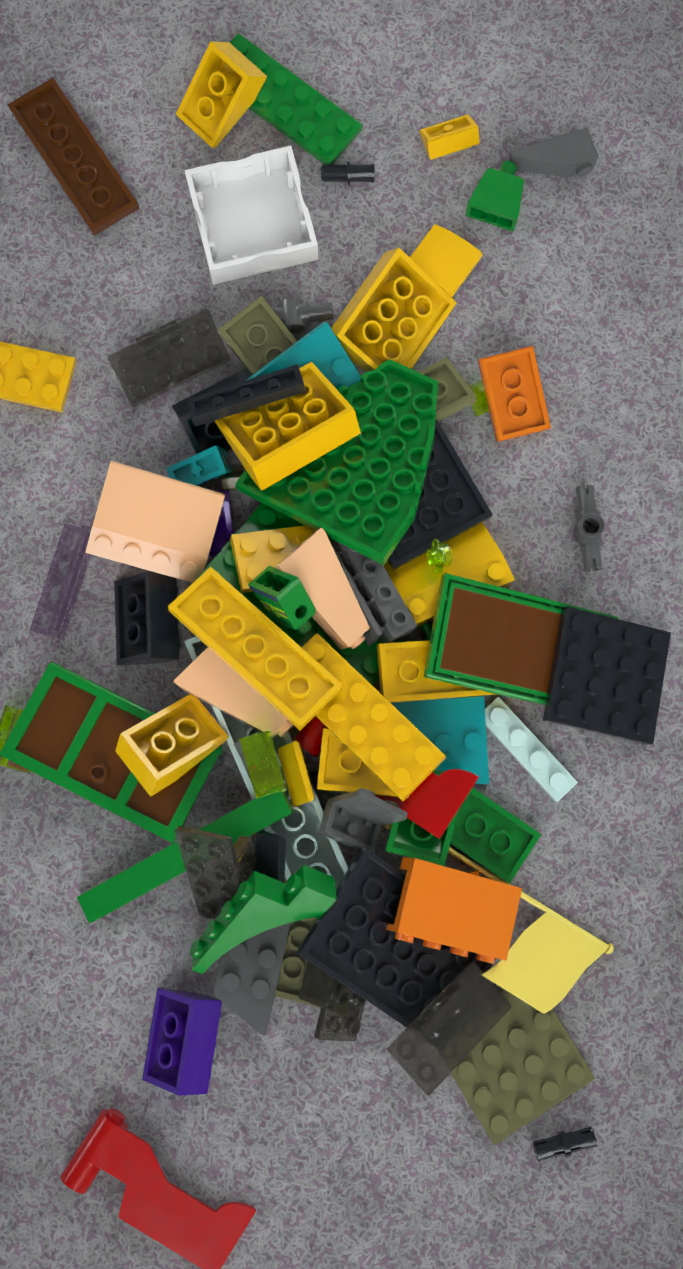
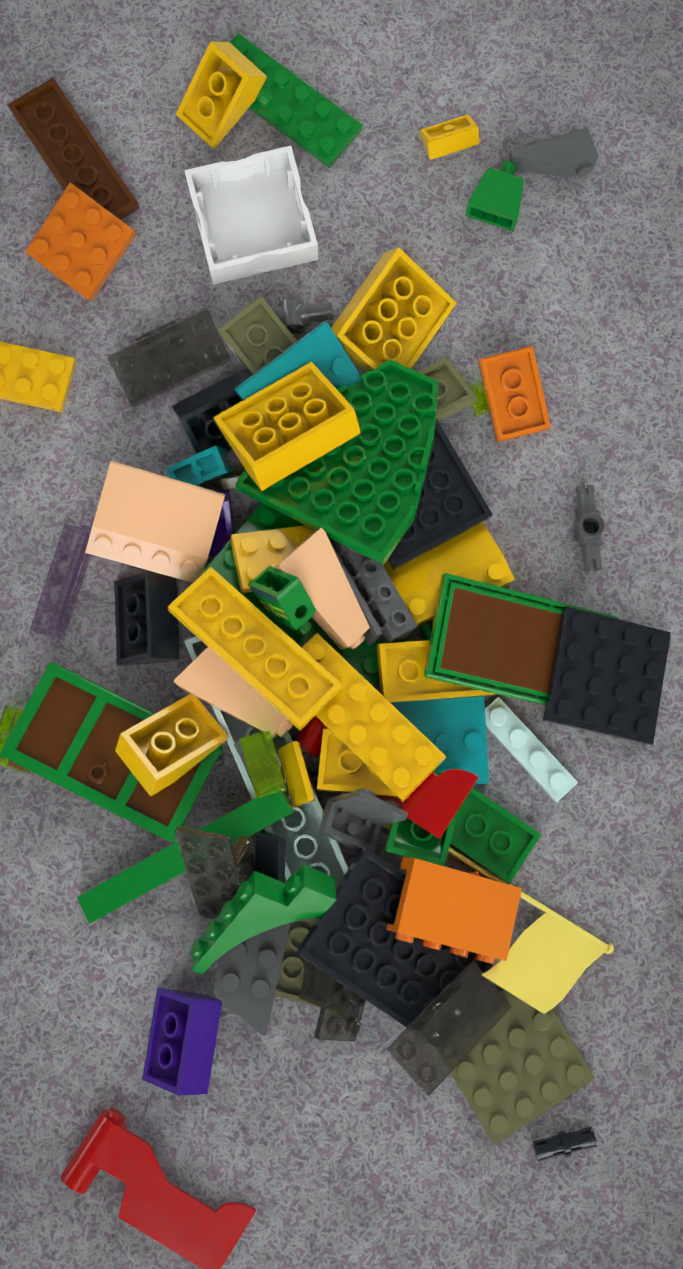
(81, 242): none -> orange plate
(246, 395): black plate -> none
(348, 173): black axle -> none
(439, 556): clear neon green plate -> none
(446, 258): yellow slope -> none

